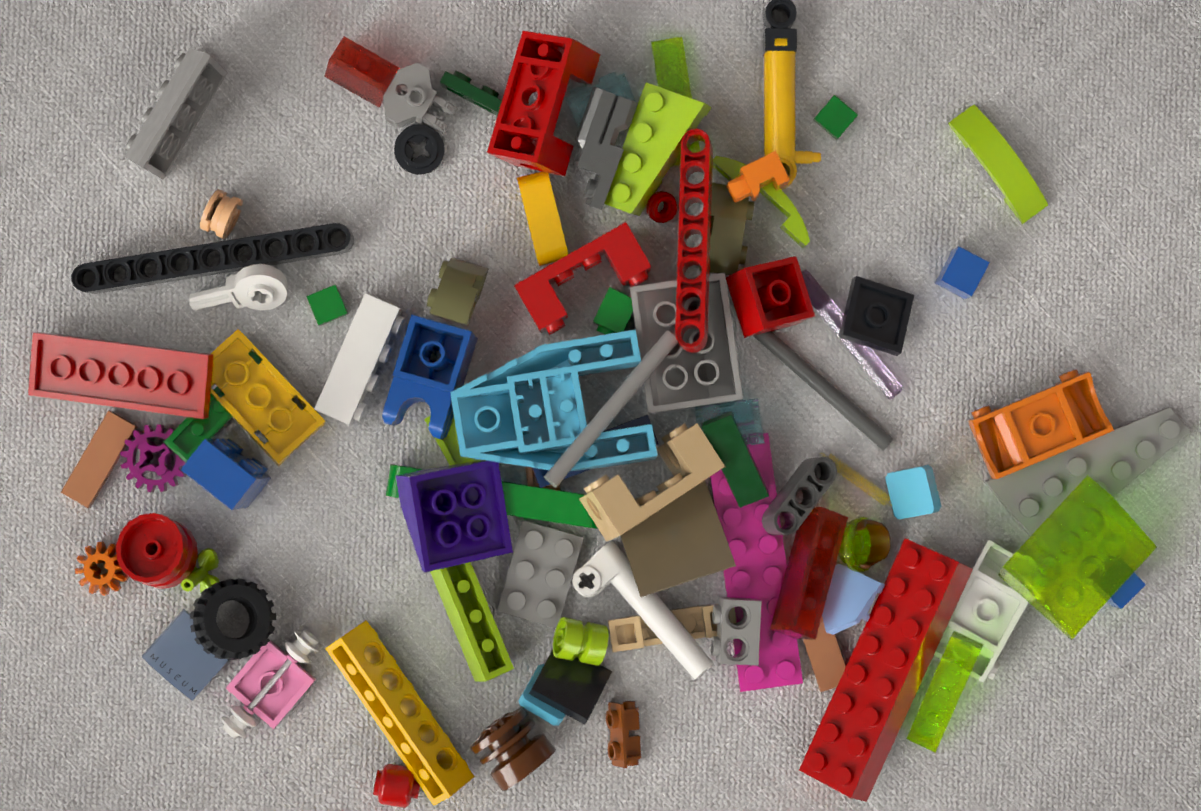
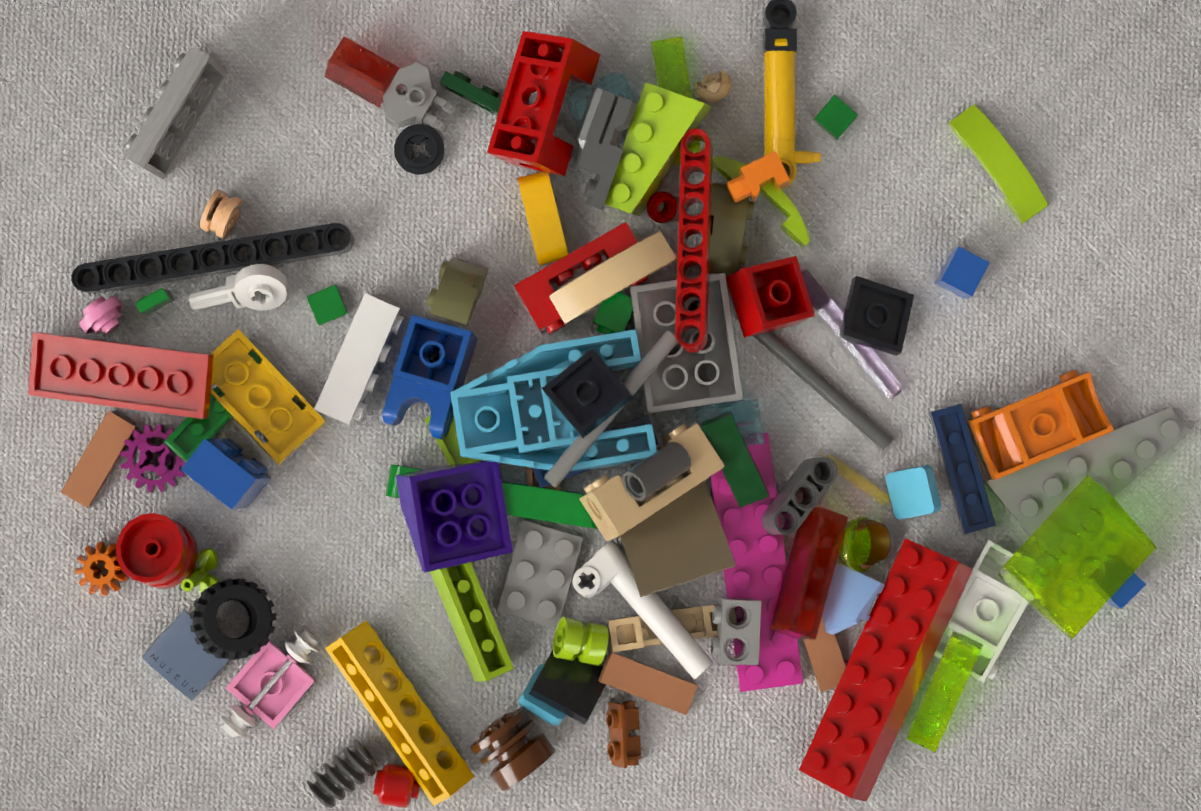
(102, 315): none -> bright pink plate
(154, 301): none -> green tile
(343, 774): none -> dark grey piece
(587, 393): none -> black plate
(612, 276): none -> tan slope
(648, 683): none -> nougat tile
(656, 471): none -> dark grey pin
(713, 87): none -> tan plate
(962, 469): none -> dark blue plate

